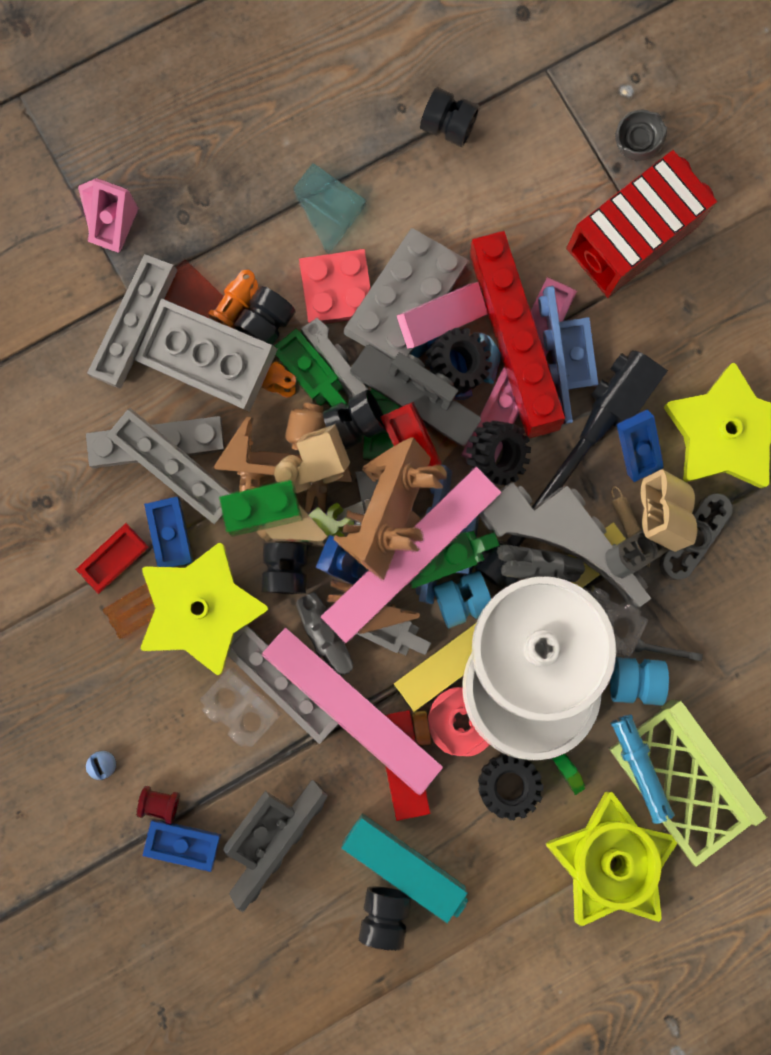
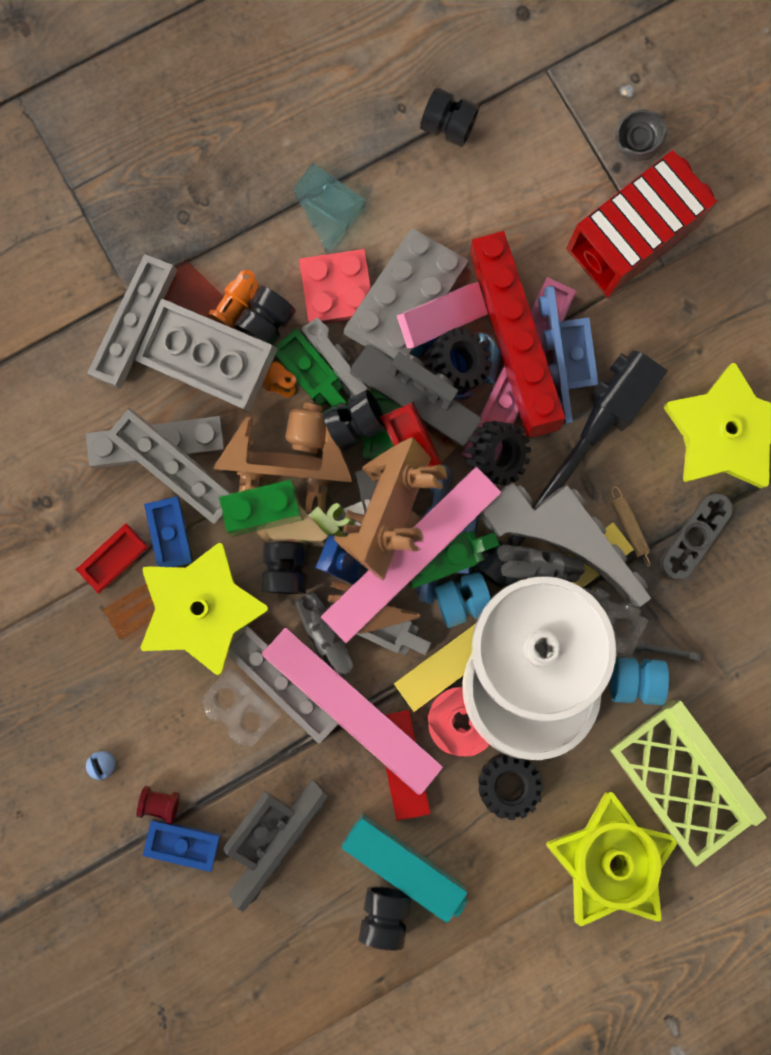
(108, 213): bright pink slope -> none
(321, 456): tan brick -> none
(421, 728): reddish brown tile -> none
(569, 773): green tile -> none
(635, 557): dark grey beam -> none
(637, 756): dark azure pin -> none
(640, 445): blue plate -> none
(668, 511): tan brick -> none

